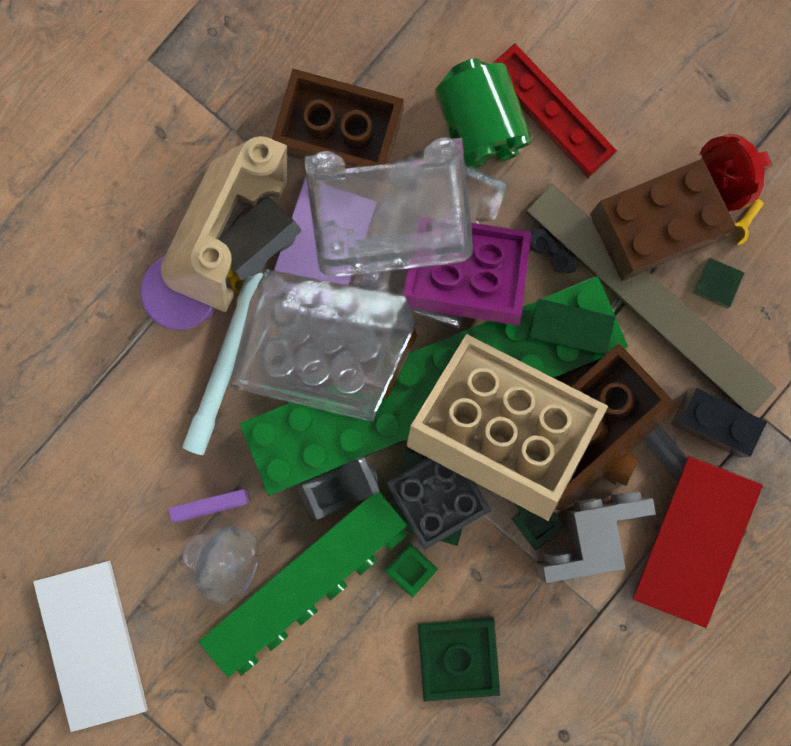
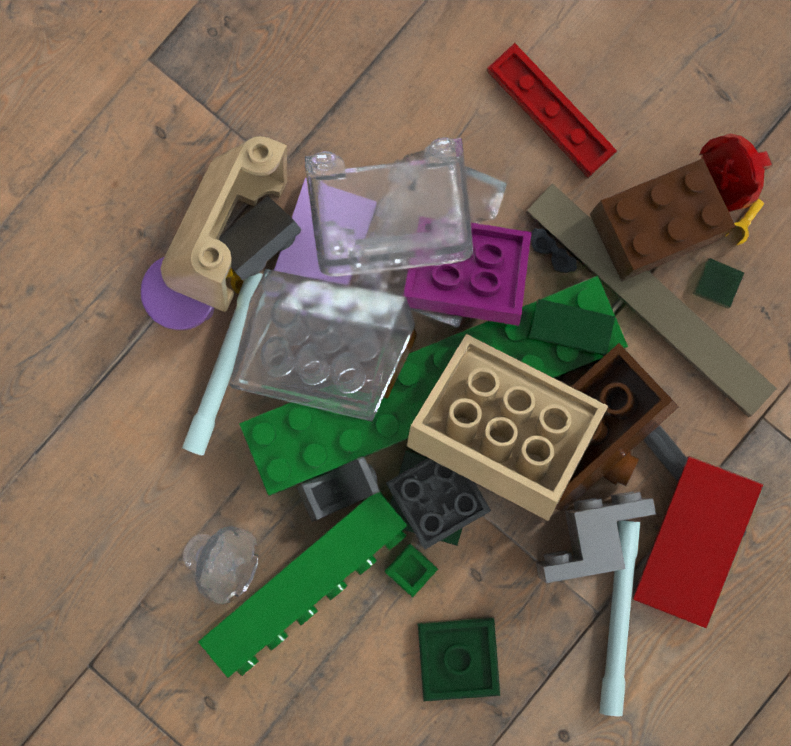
(90, 646): white tile -> none
(209, 505): medium lavender tile -> none
(339, 119): reddish brown brick -> none
(483, 111): green cylinder -> none
(535, 528): dark green plate -> none
(613, 681): none -> light aqua piece
(719, 423): black brick -> none

